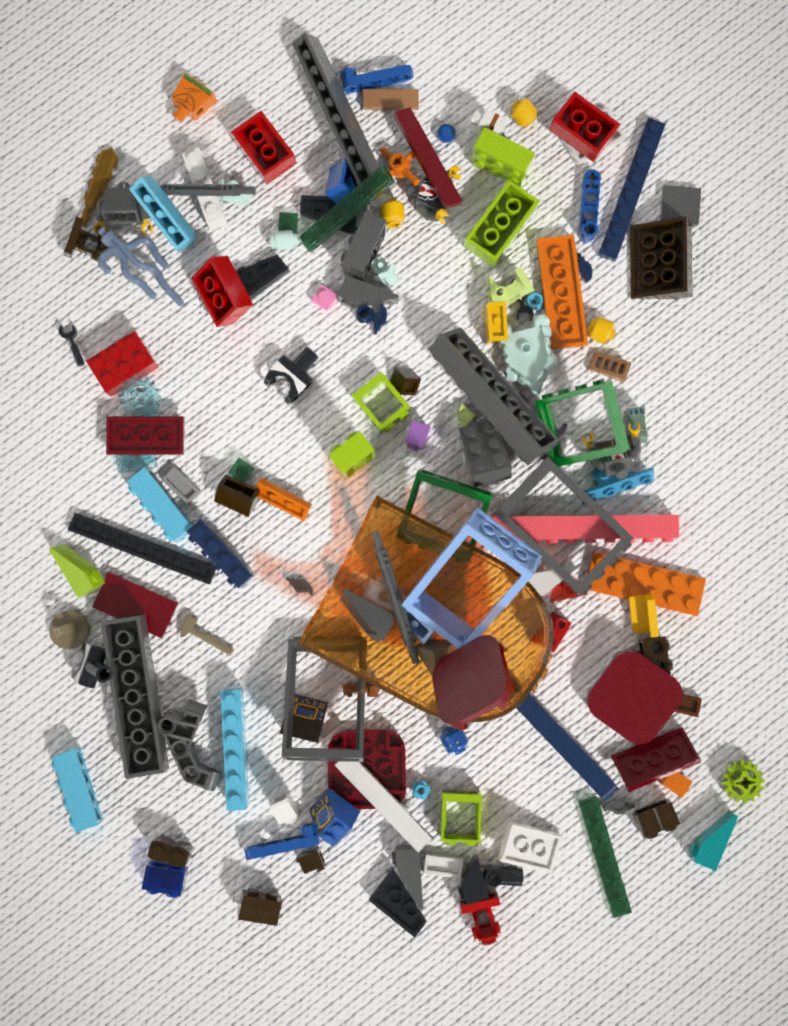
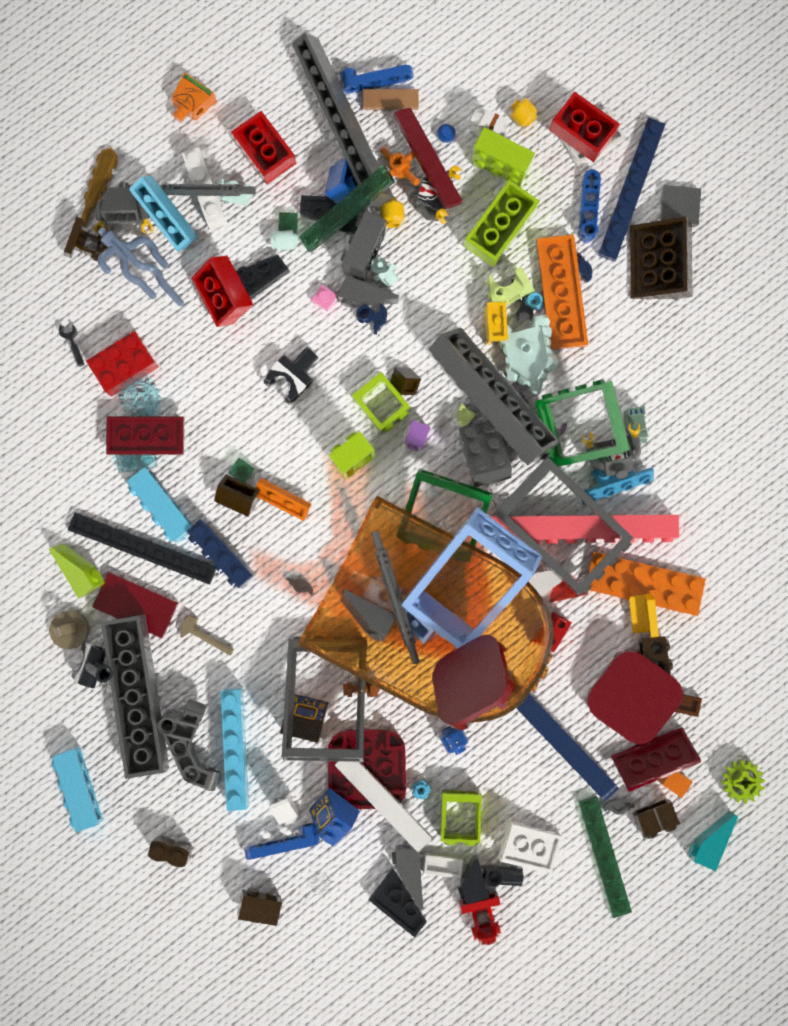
(164, 879): clear blue brick -> none
(181, 485): light grey tile -> none
(311, 860): dark brown panel -> none
(433, 651): dark tan slope -> none
(601, 330): yellow head -> none
(611, 360): medium nougat slope -> none

